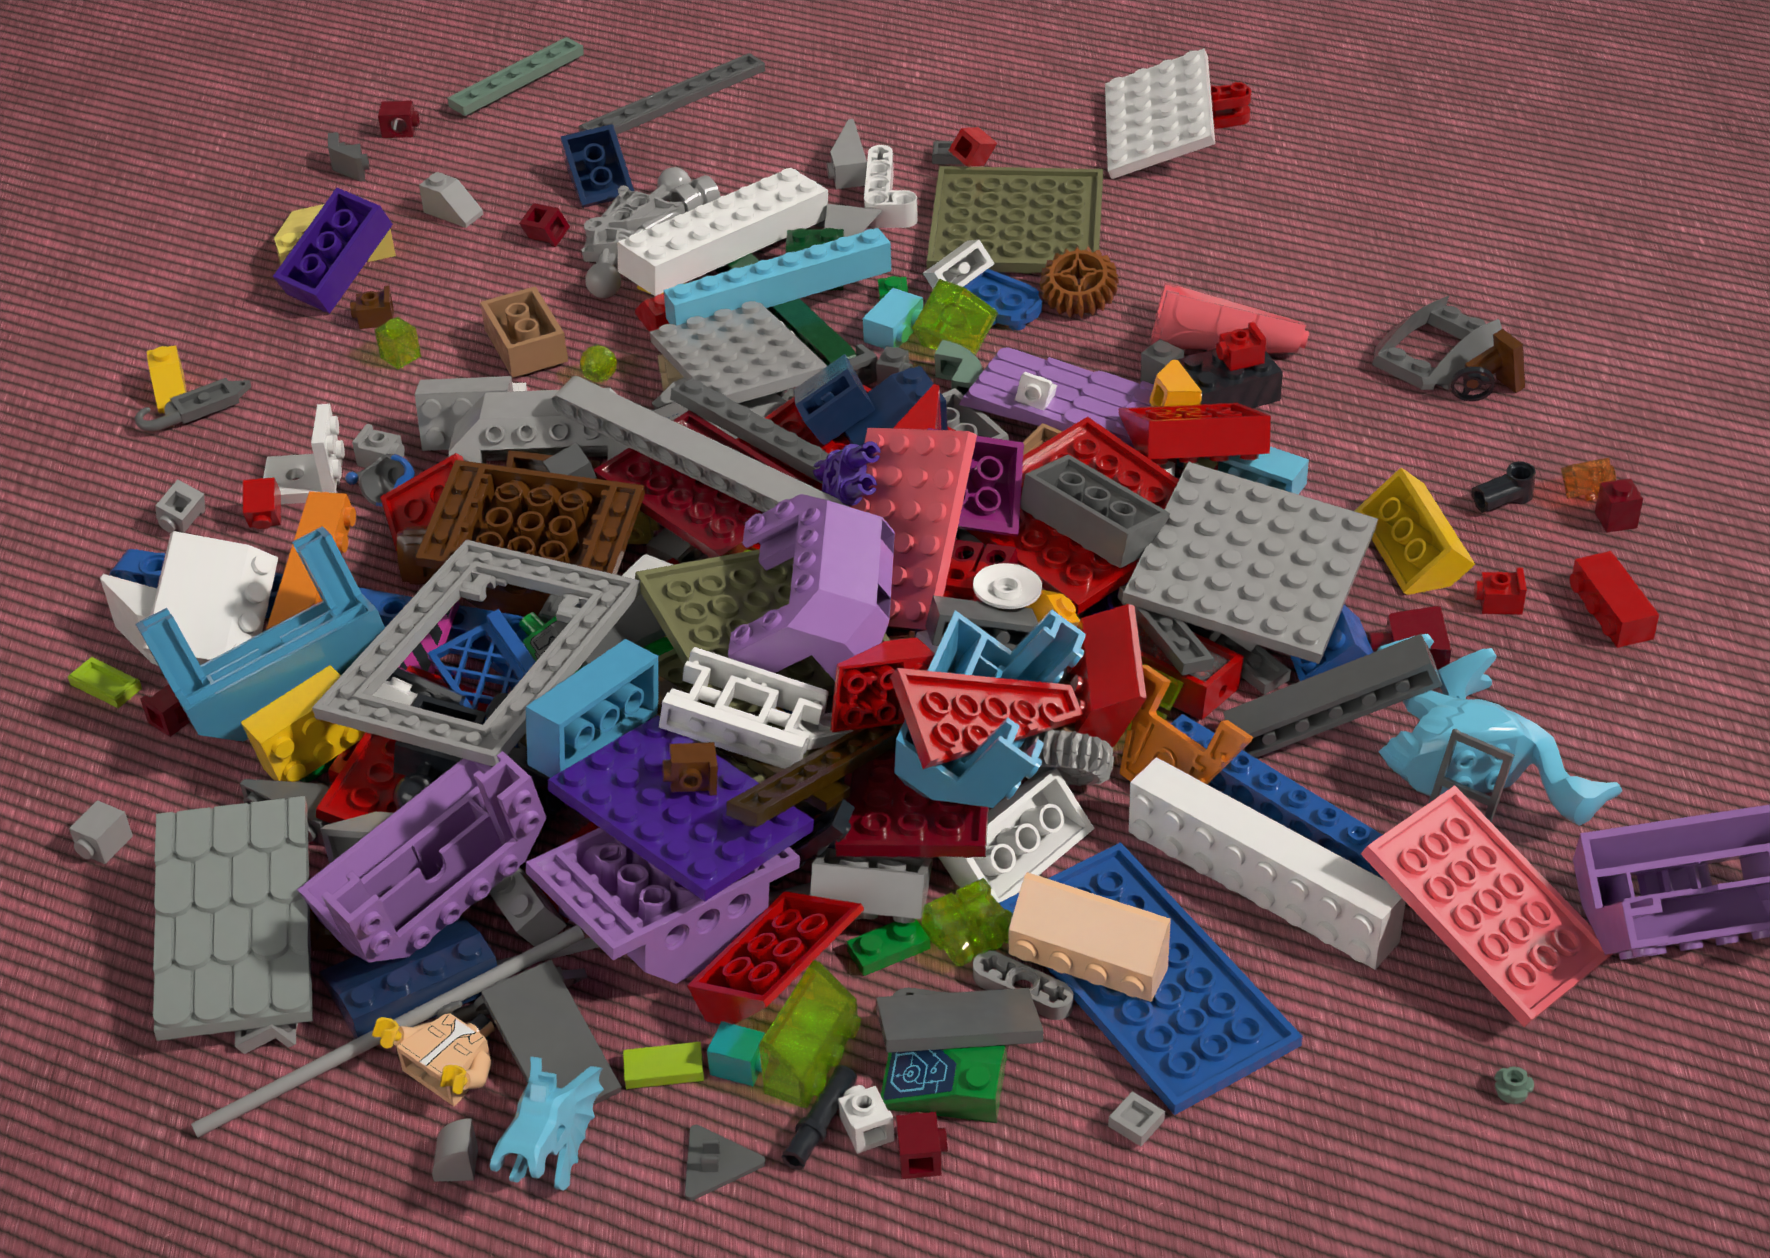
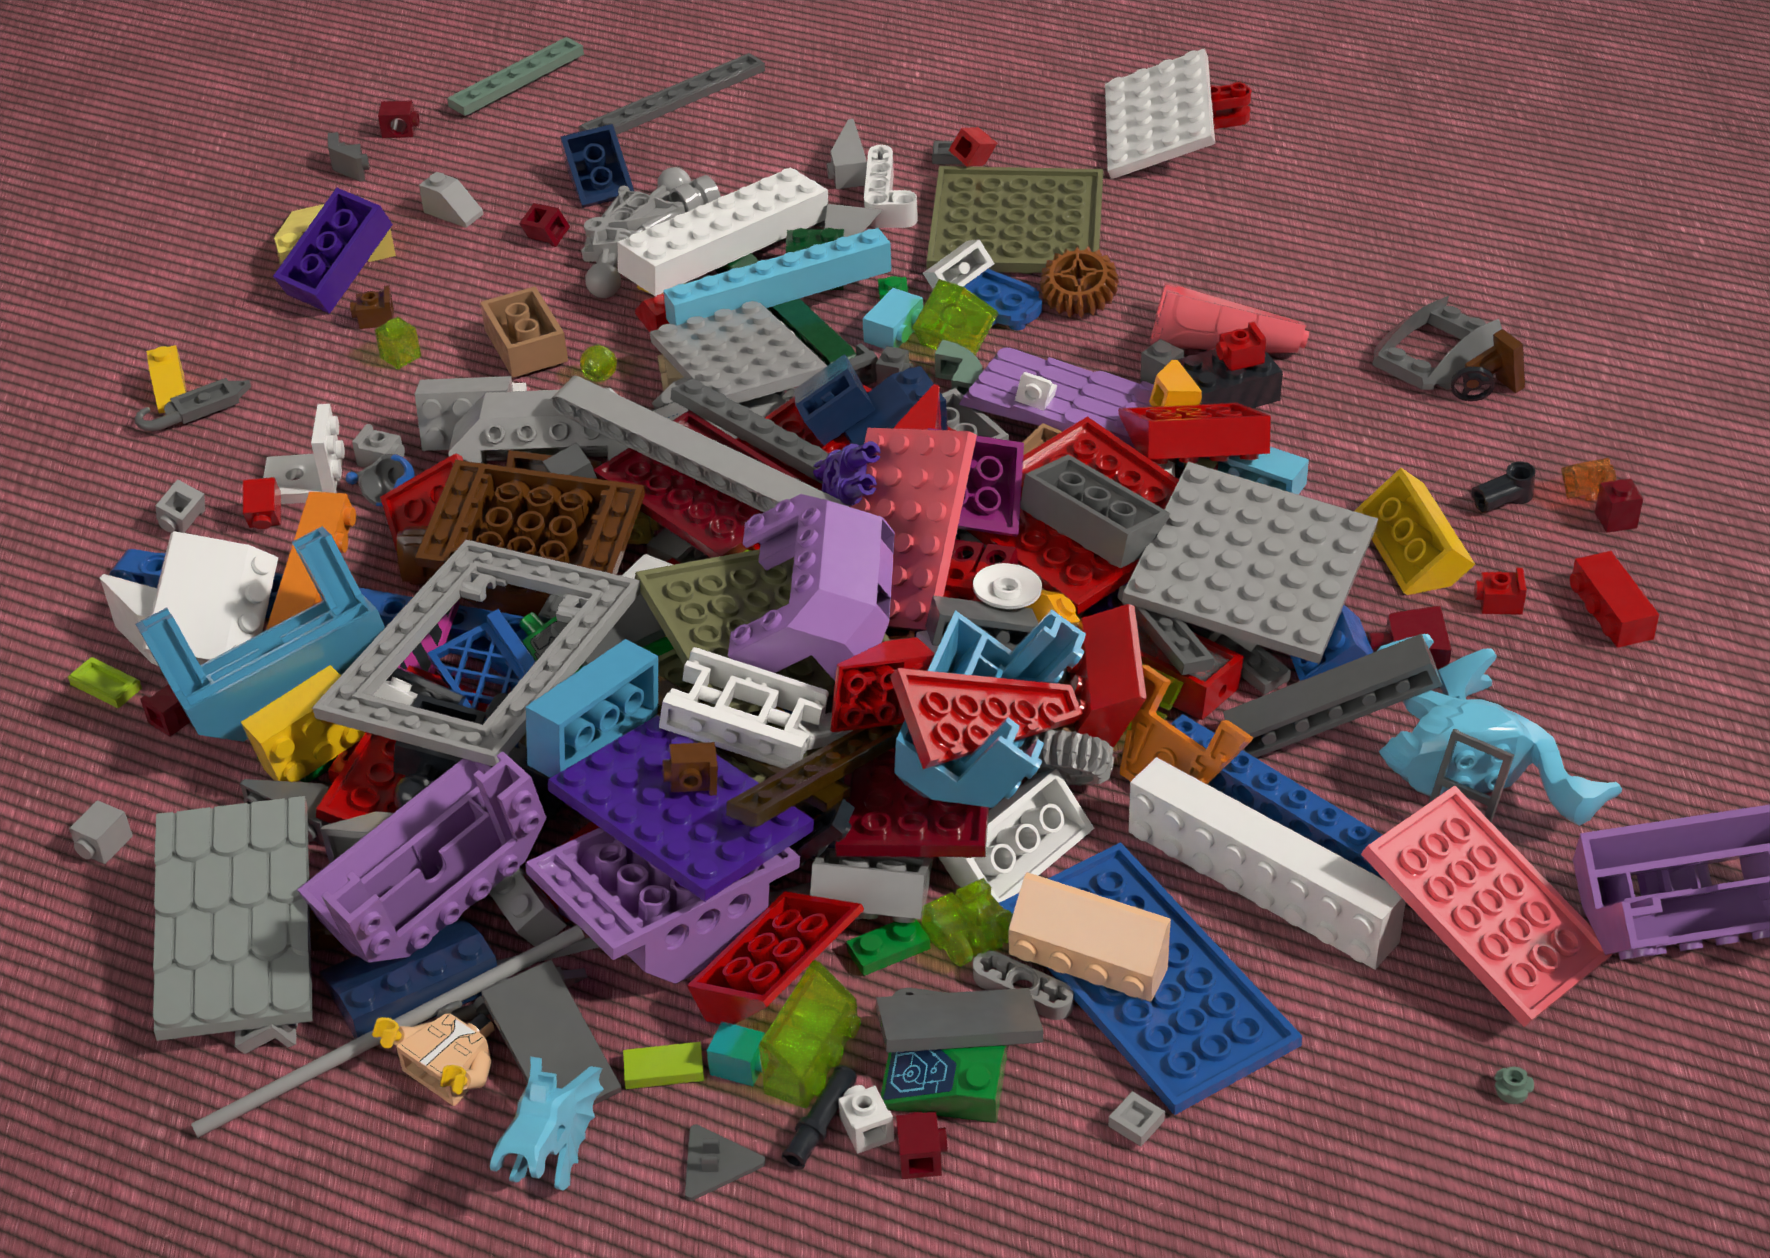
(455, 1152): light grey brick -> none

